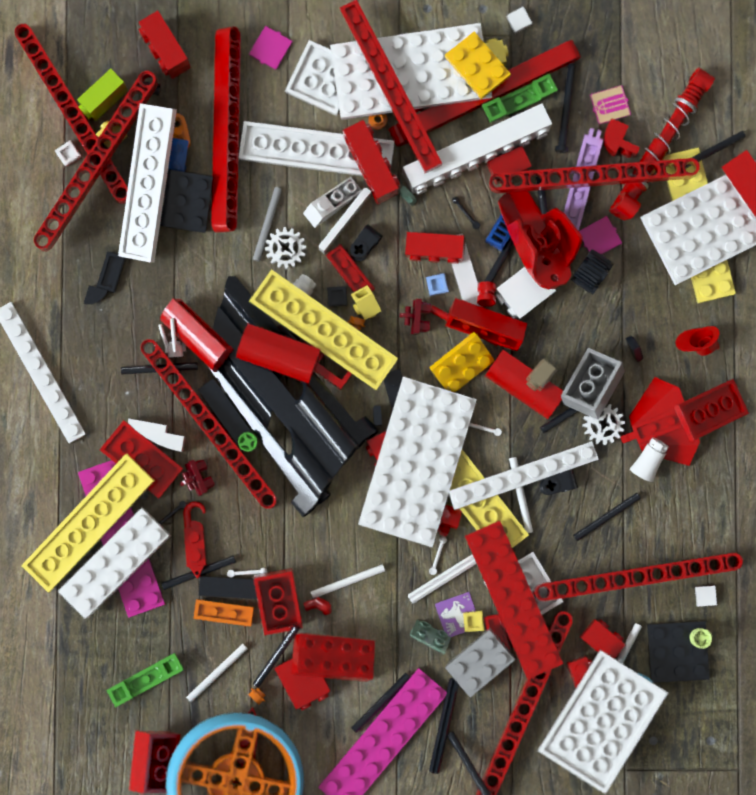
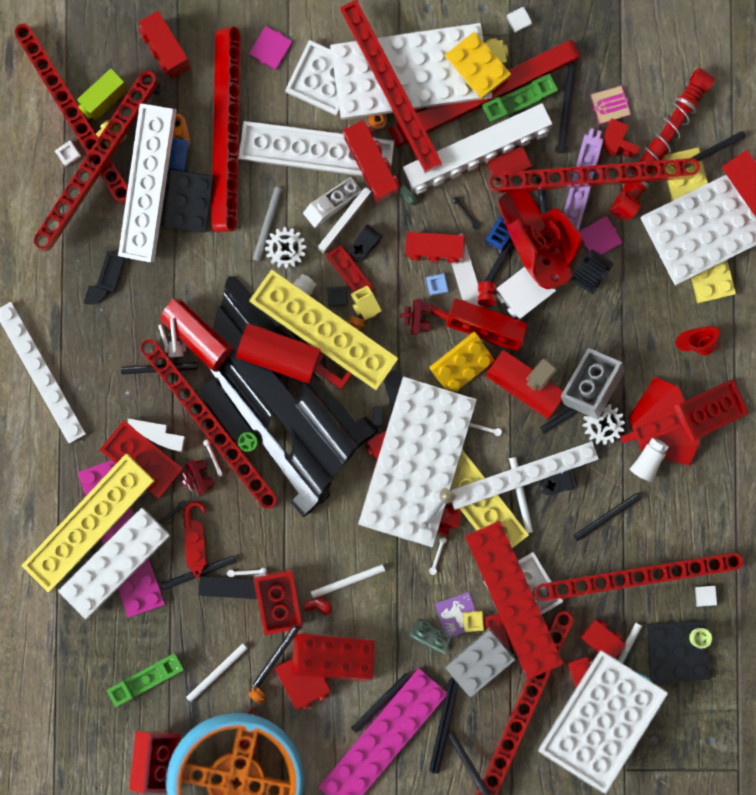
(207, 442): none -> white hinge
(223, 612): orange plate -> none
(442, 579): white axle -> none
(446, 496): none -> hinge
(634, 348): black tile -> none

